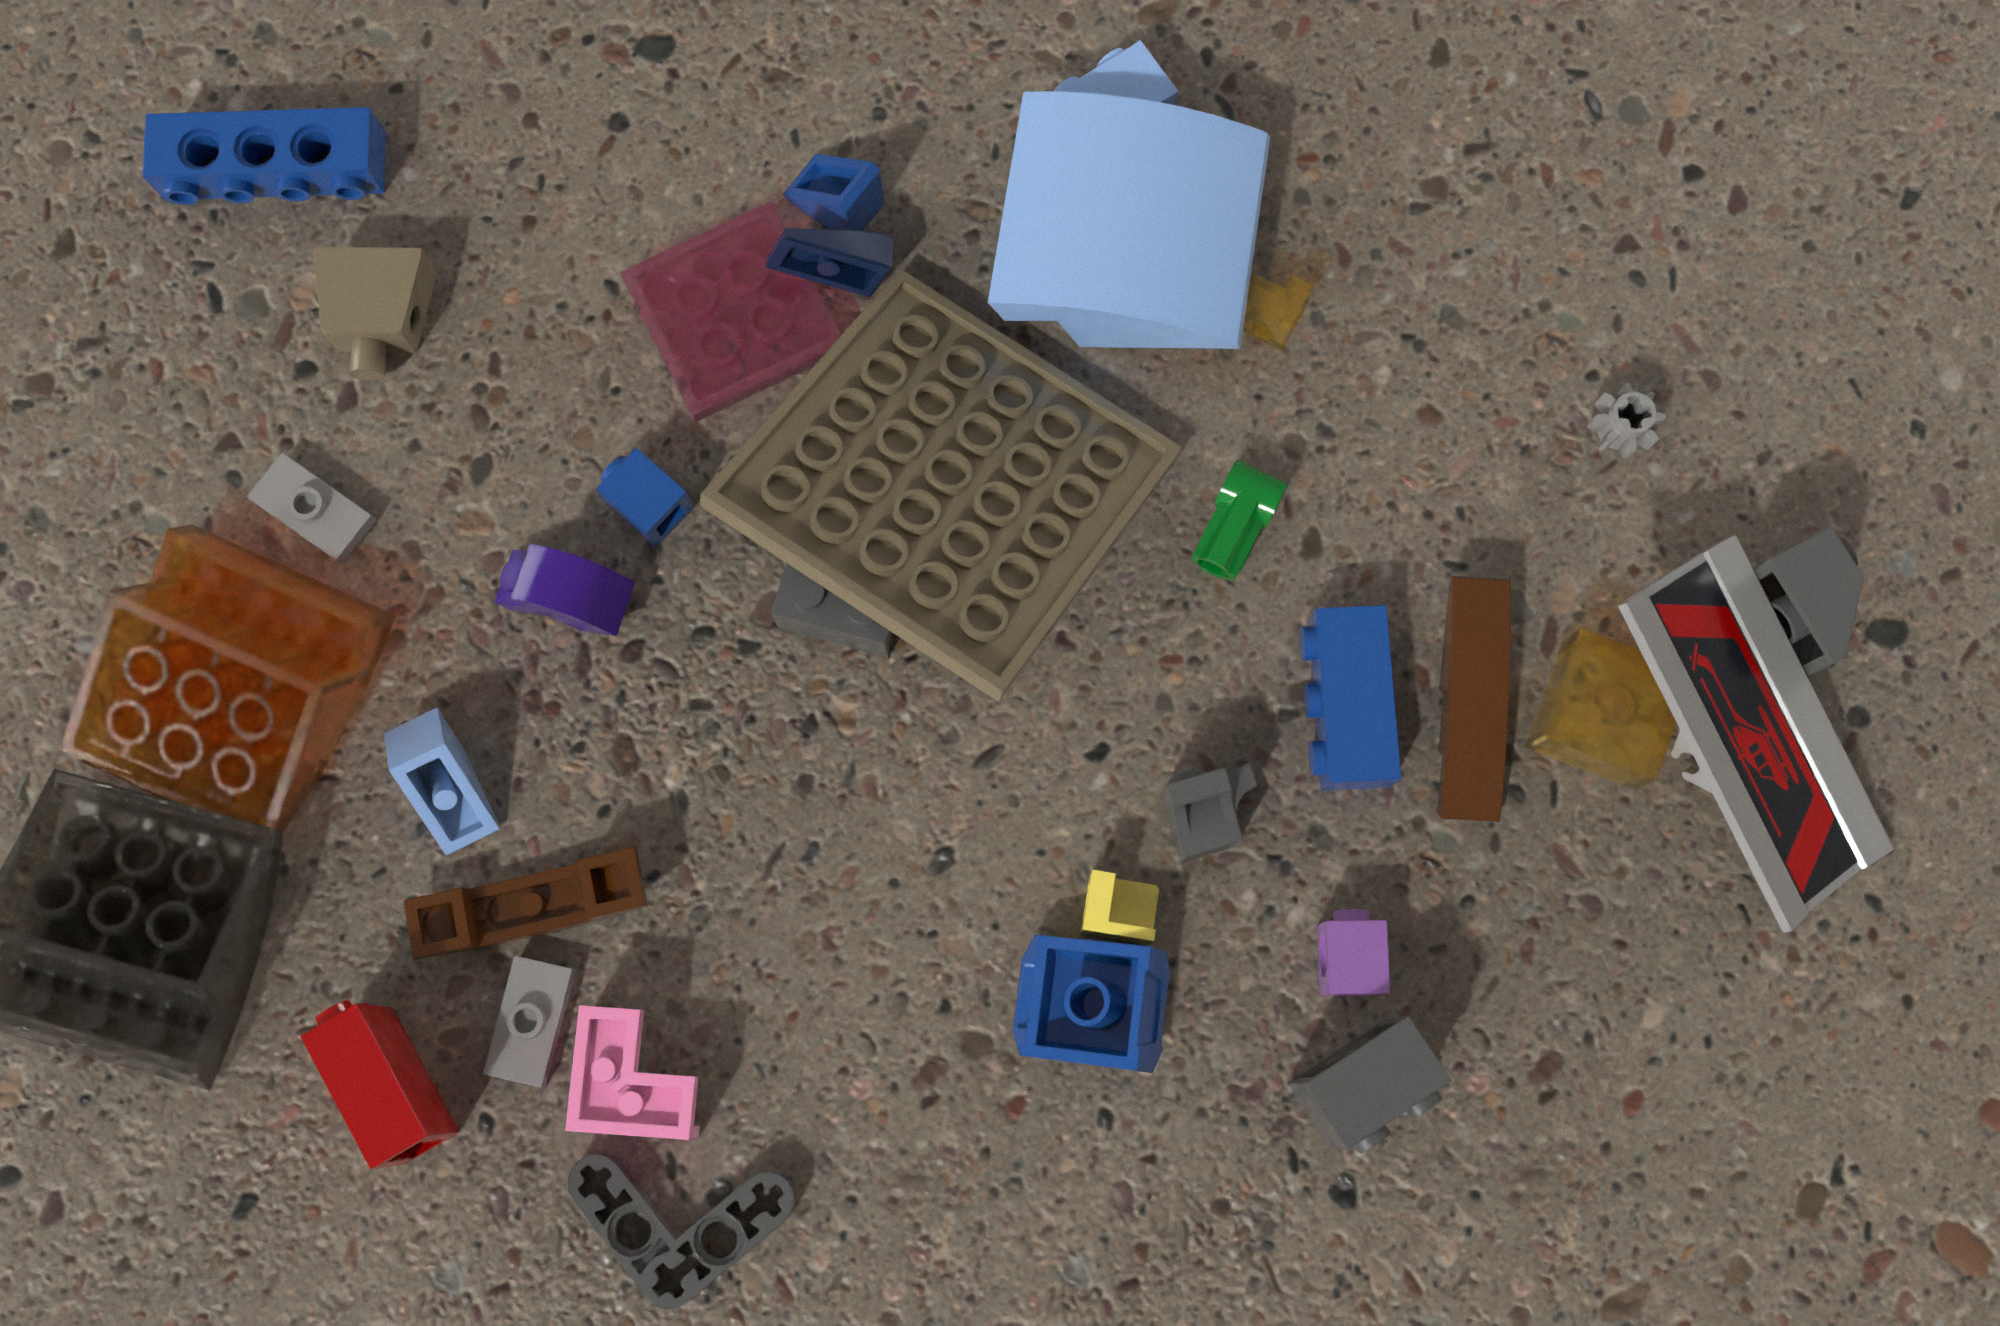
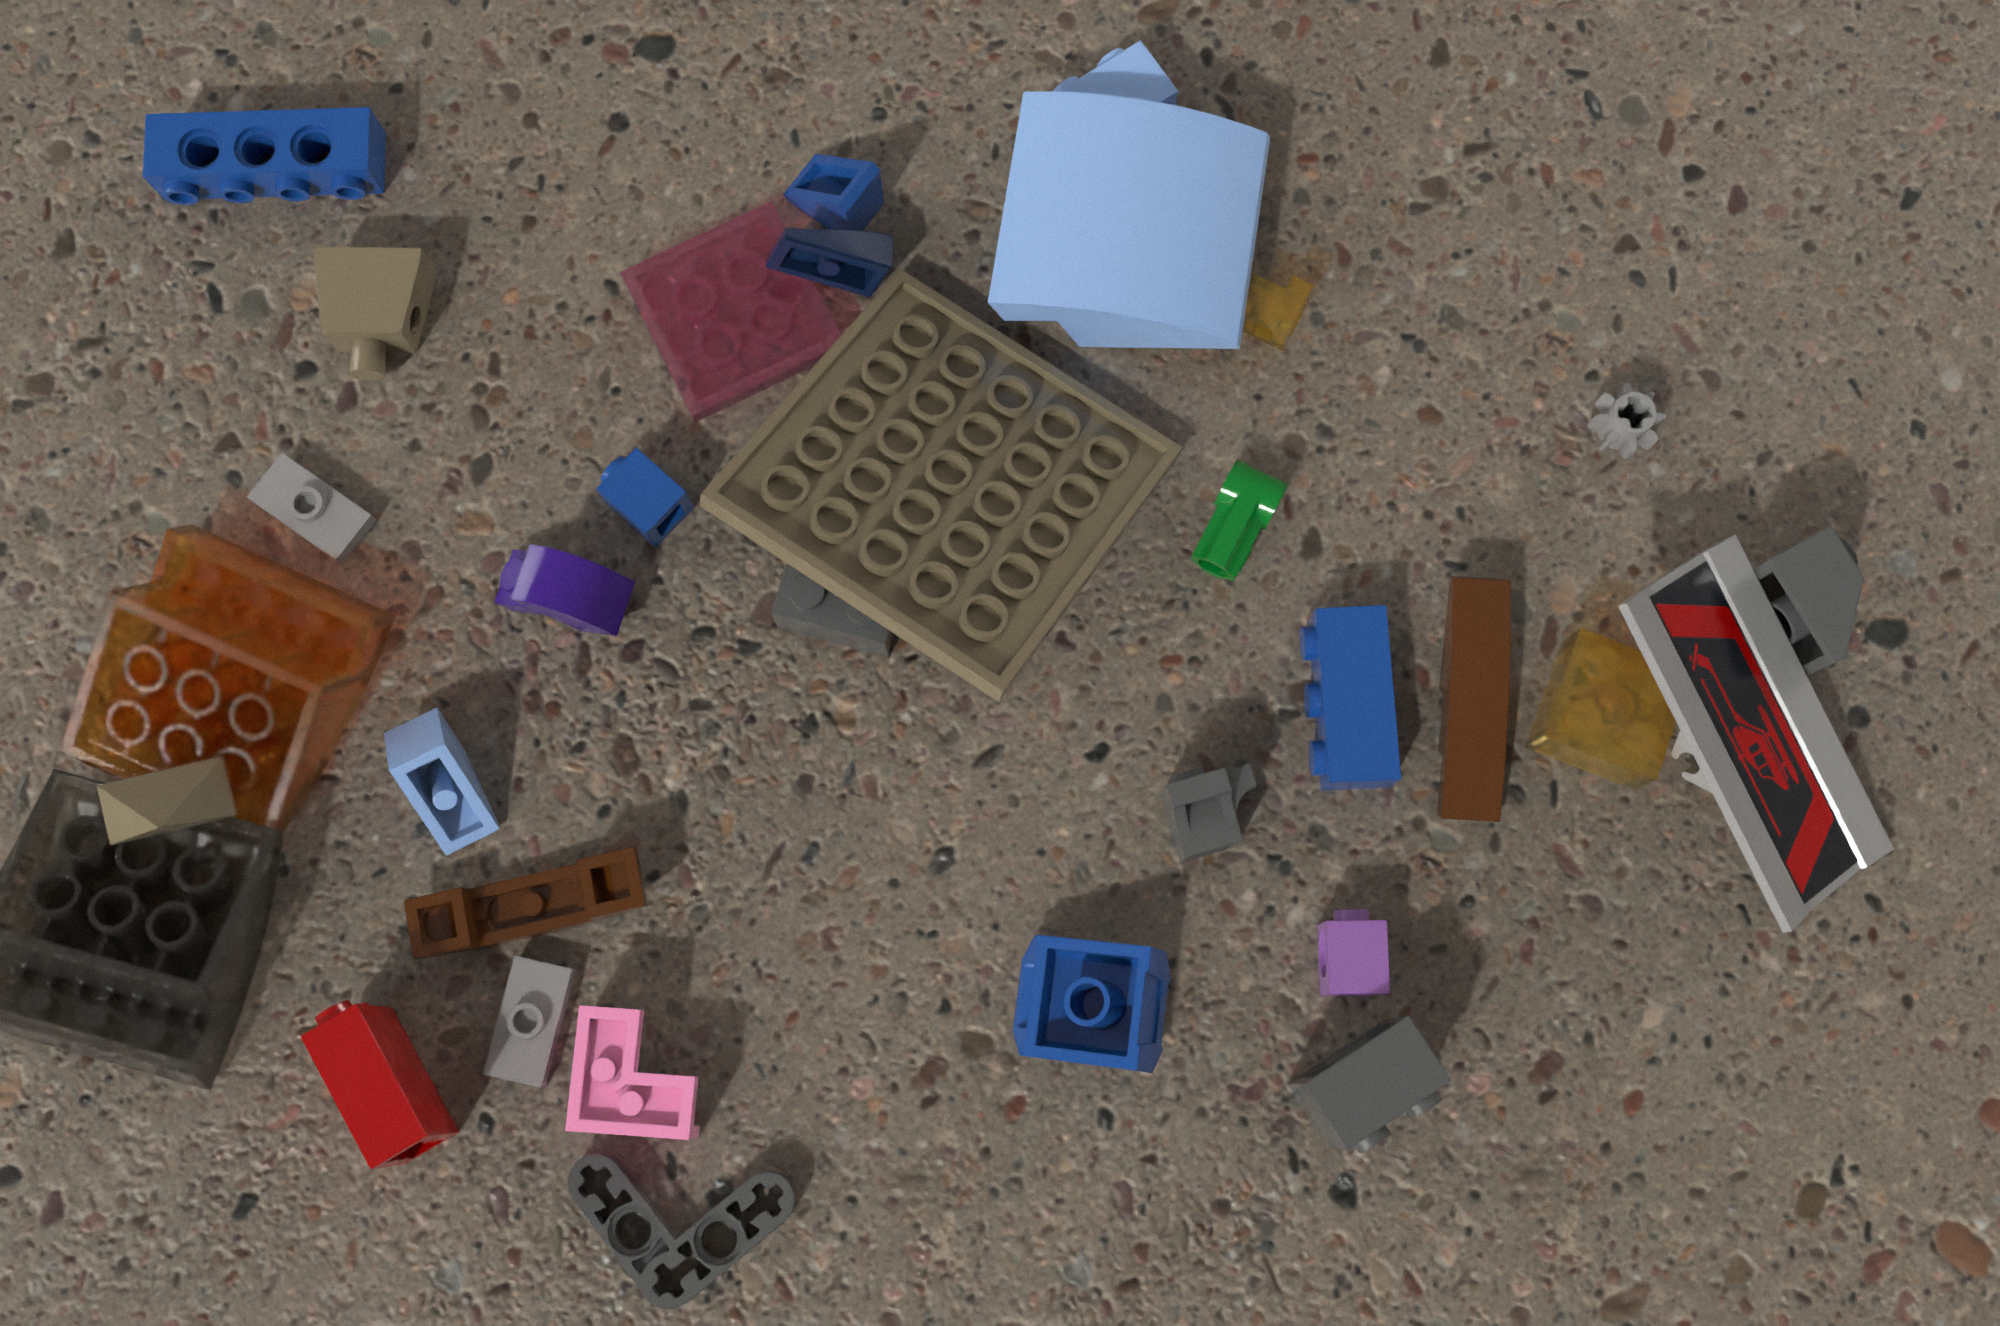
(166, 800): none -> dark tan slope
(1119, 908): light yellow panel -> none

